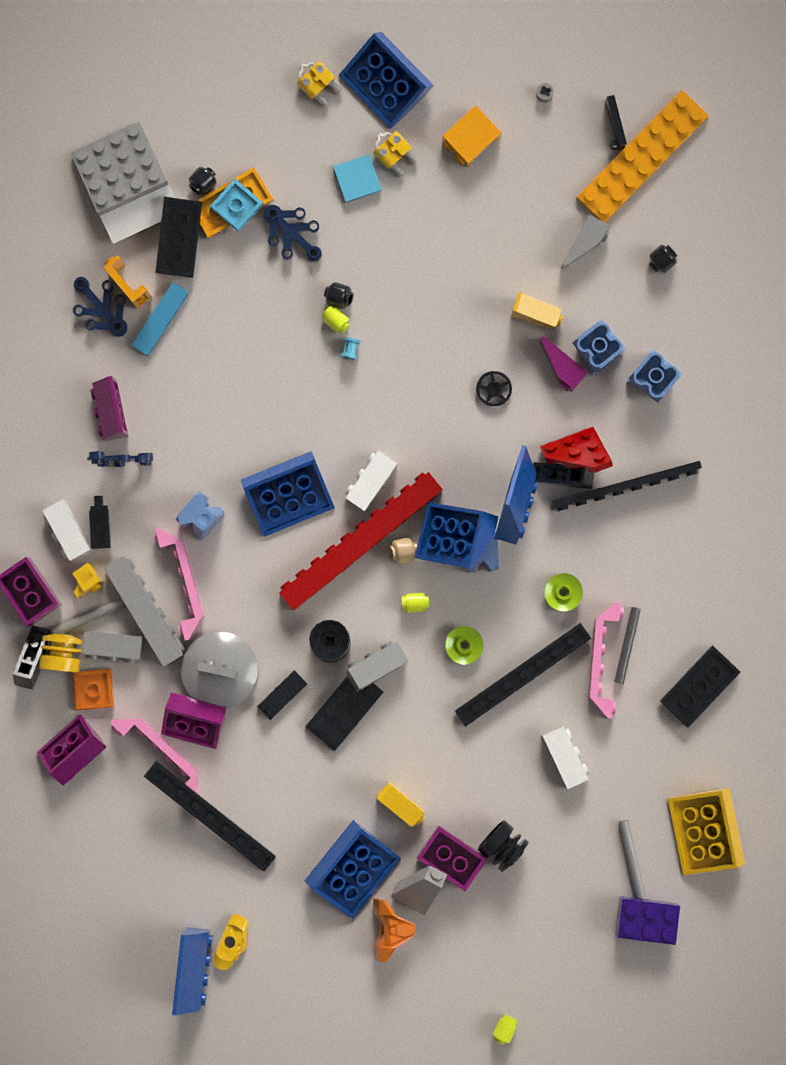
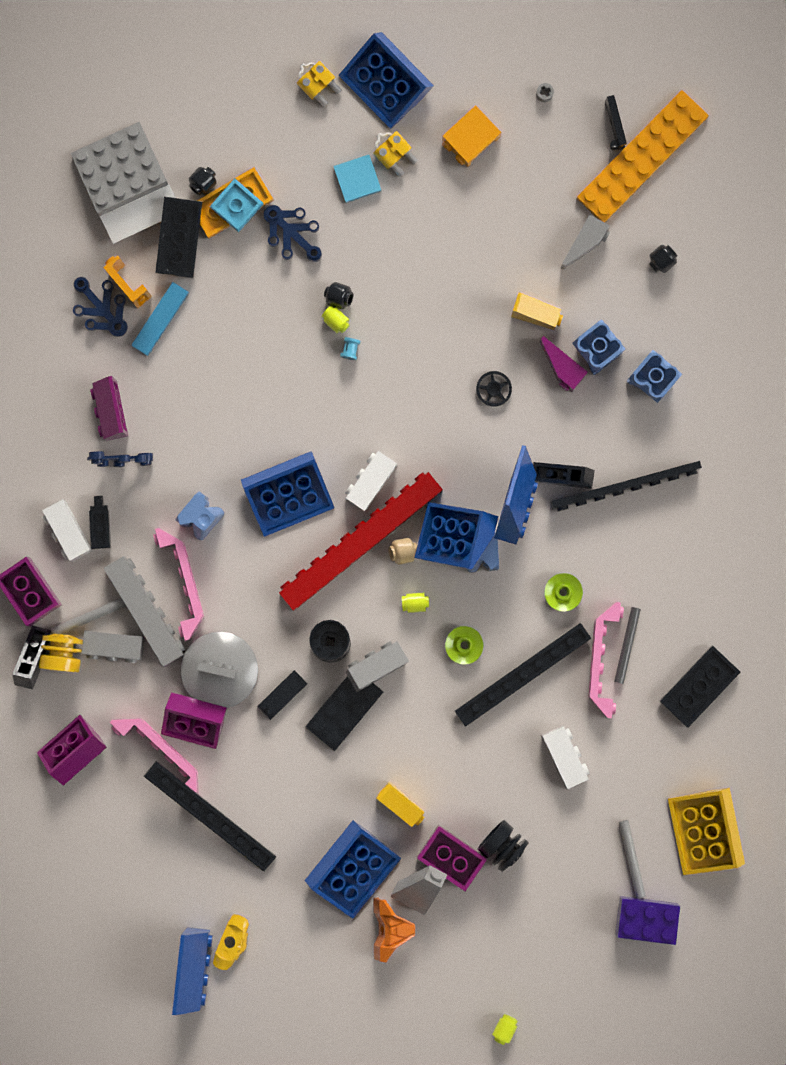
(87, 580): yellow brick -> none
(93, 689): orange tile -> none
(578, 450): red plate -> none

